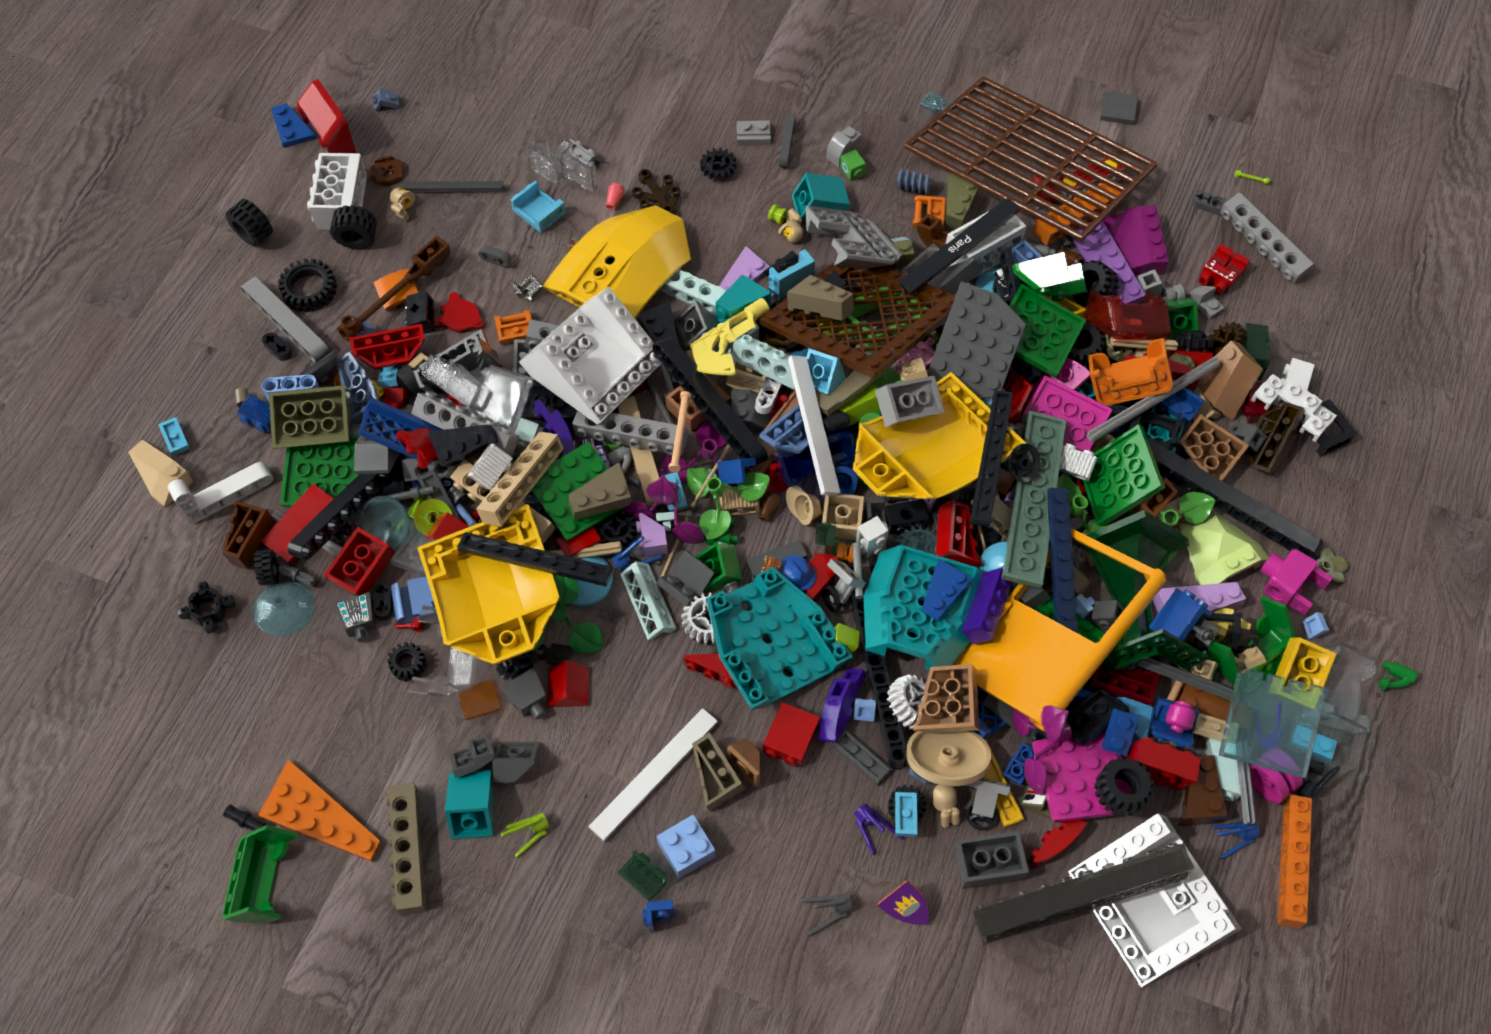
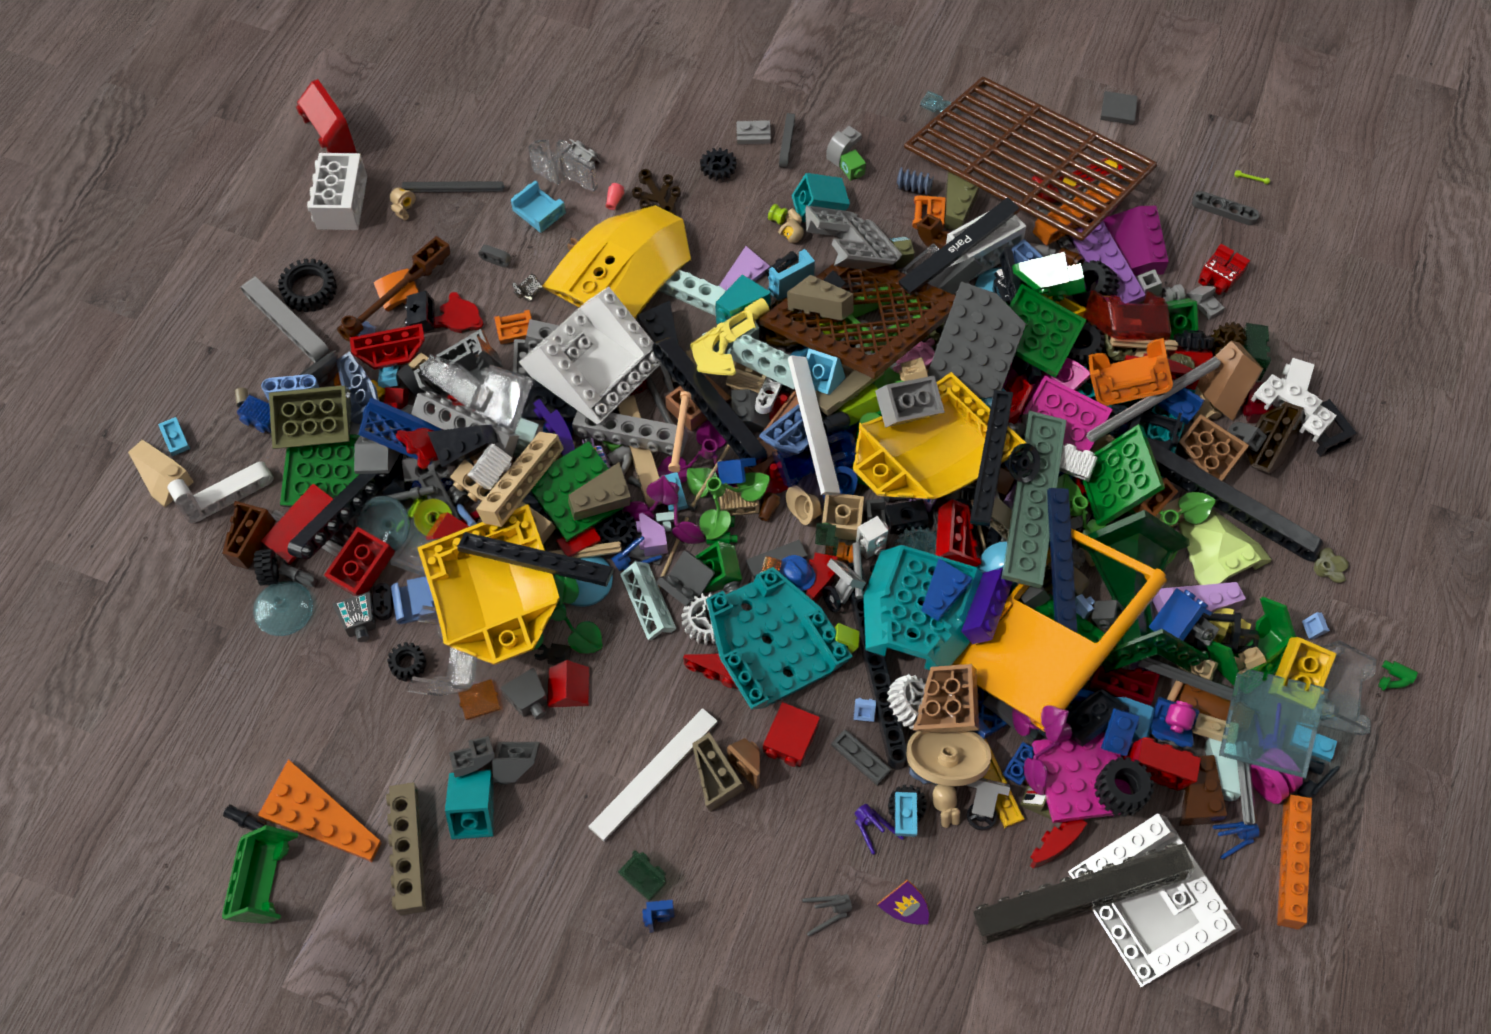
(205, 594): black piece -> none
(249, 222): black tyre -> none
(274, 348): black beam -> none
(290, 126): blue wing -> none
(353, 227): black tyre -> none
(385, 98): sand blue bracket -> none
(387, 171): reddish brown tile -> none
(415, 625): red hand -> none
(517, 665): black gear -> none
(537, 823): lime plant -> none
(686, 846): light blue brick -> none
(693, 323): dark grey slope -> none
(837, 704): dark purple slope -> none
(990, 859): dark grey brick -> none
(1265, 229): light grey brick -> none
(1289, 576): dark pink piece -> none

